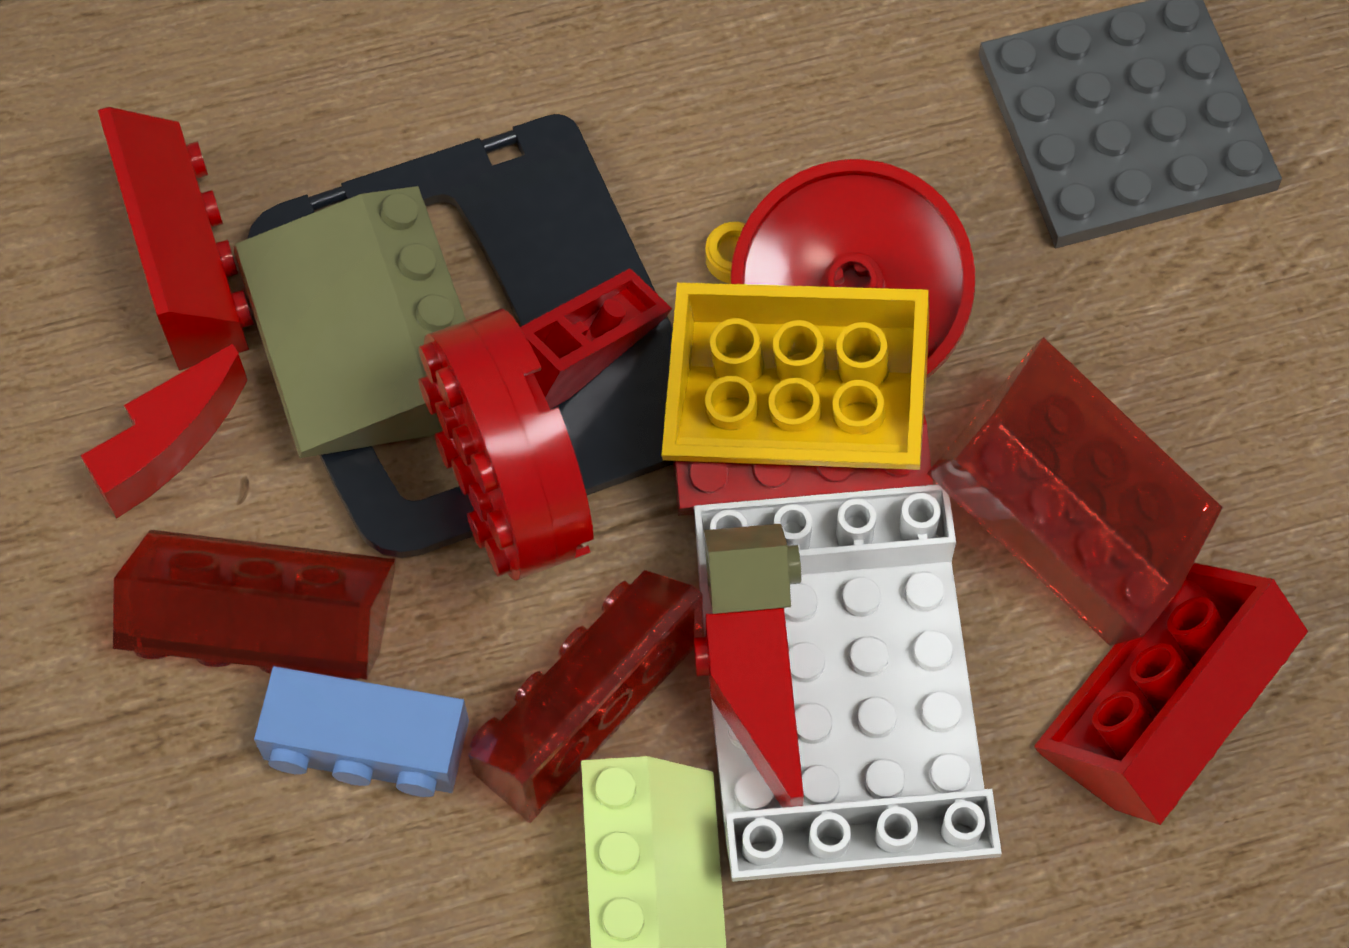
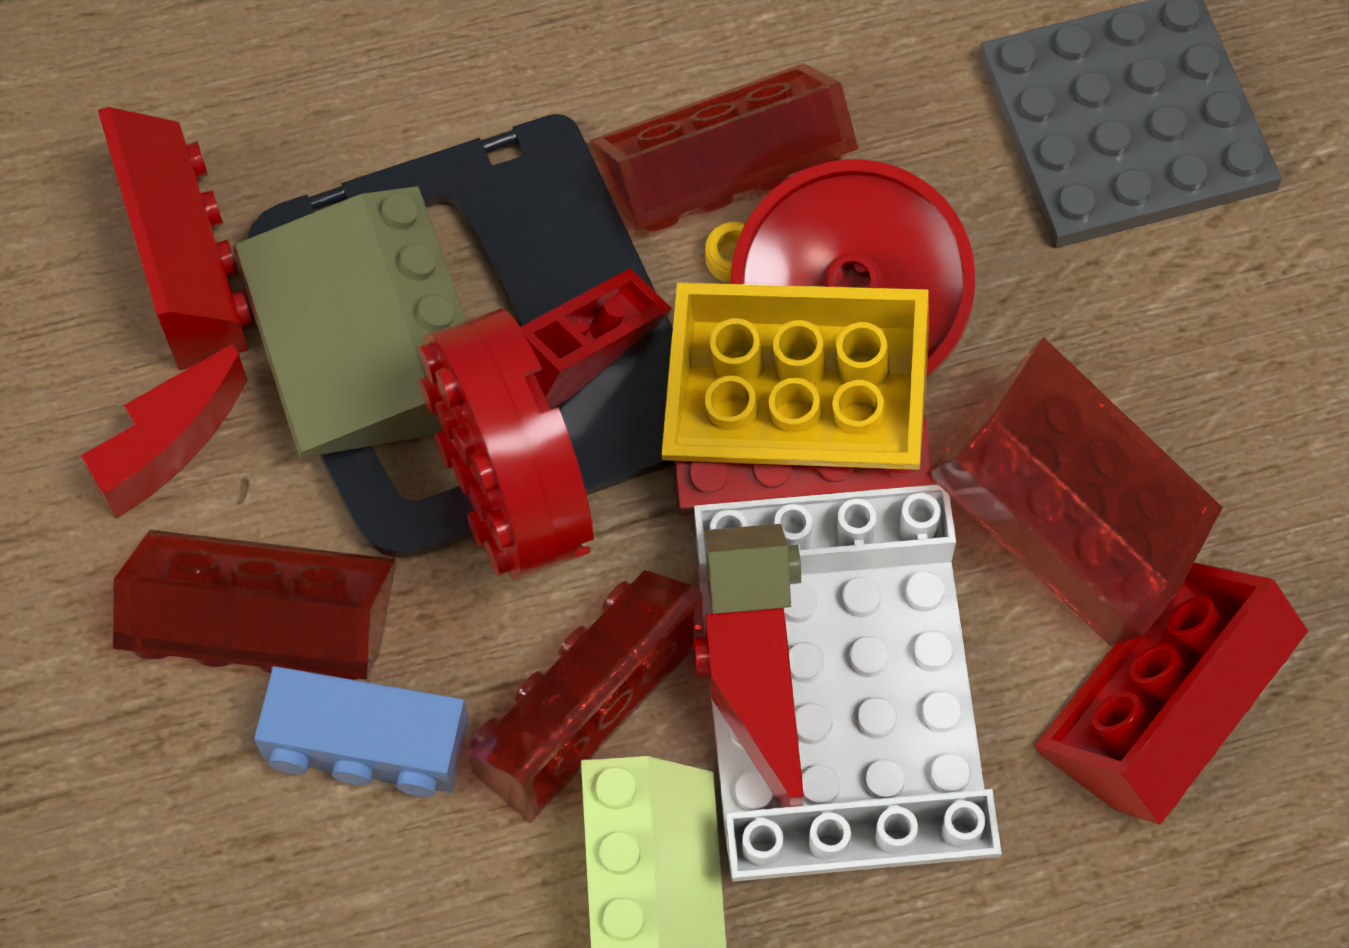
(725, 146): none -> clear red slope

